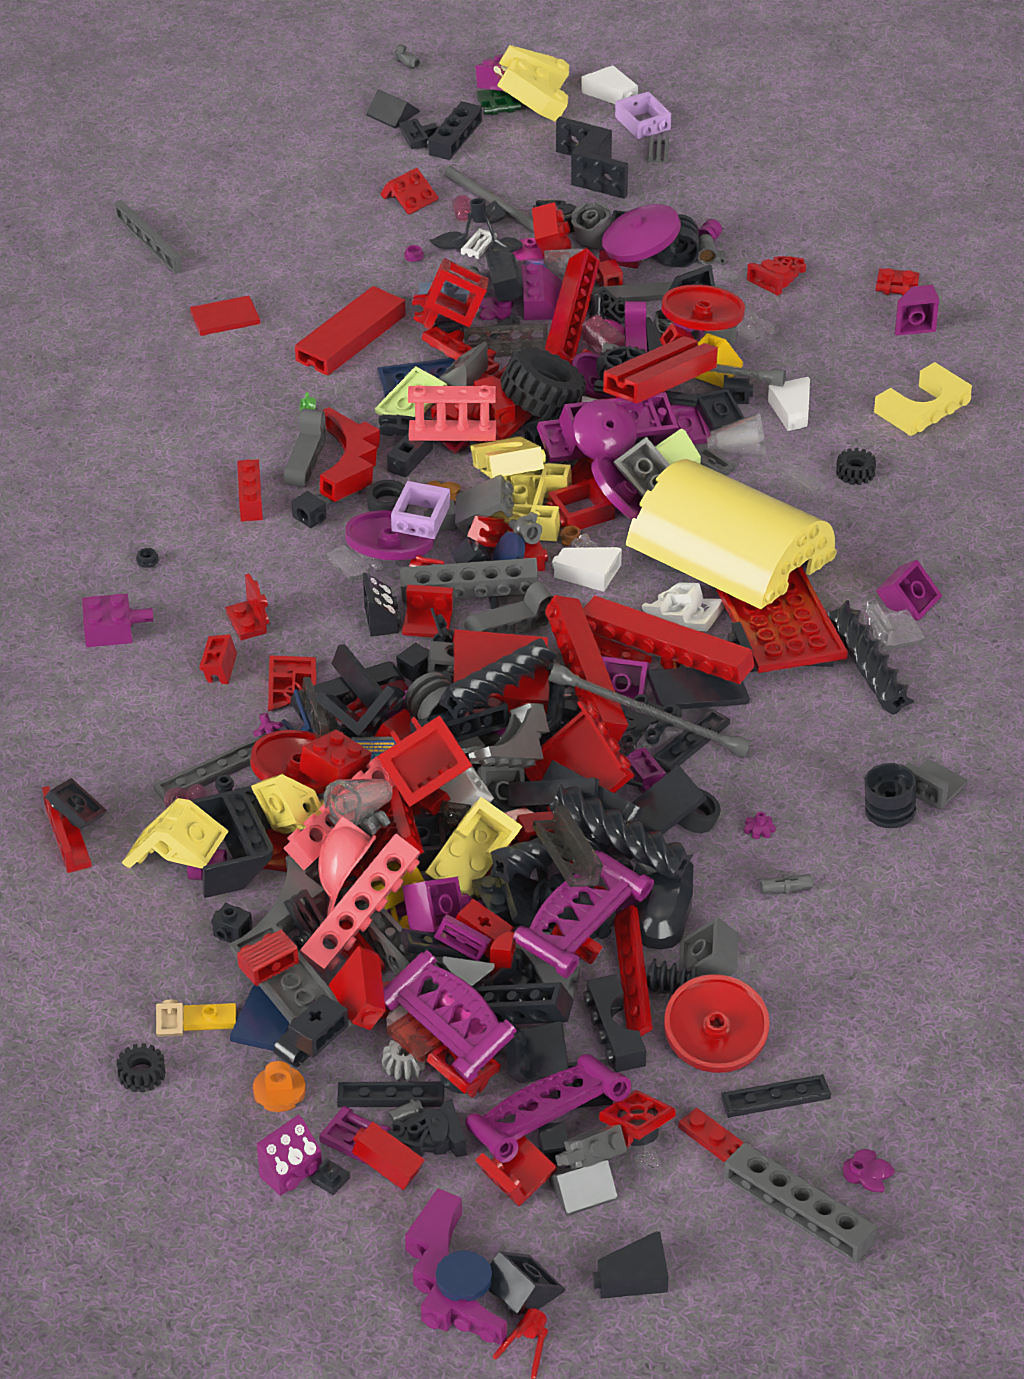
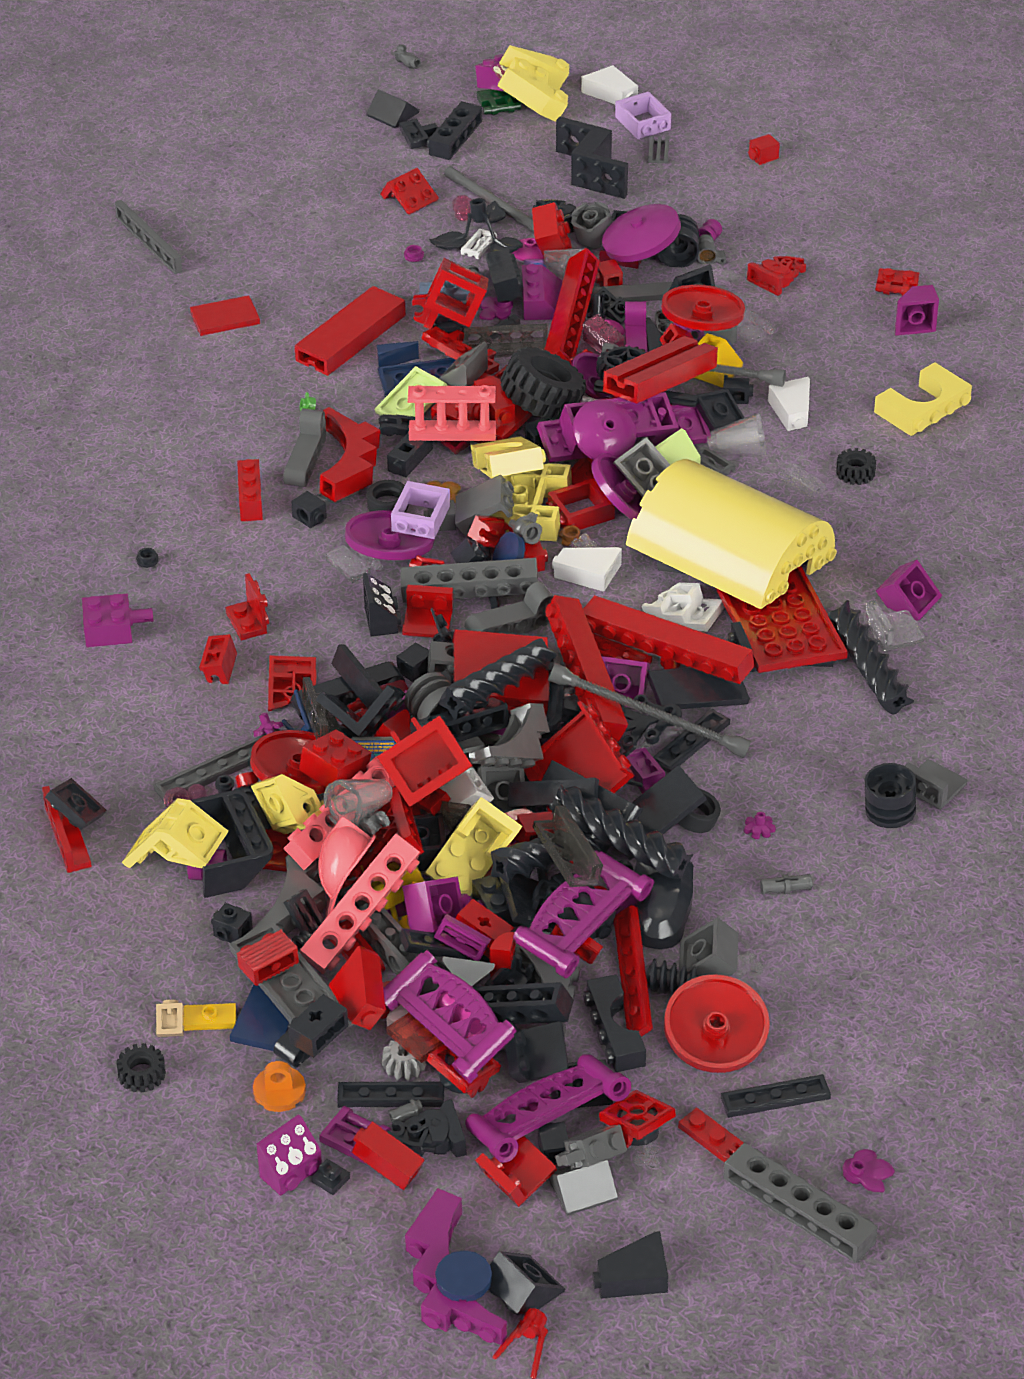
(245, 779): none -> red beam
(397, 353): none -> dark blue slope
(764, 149): none -> red brick

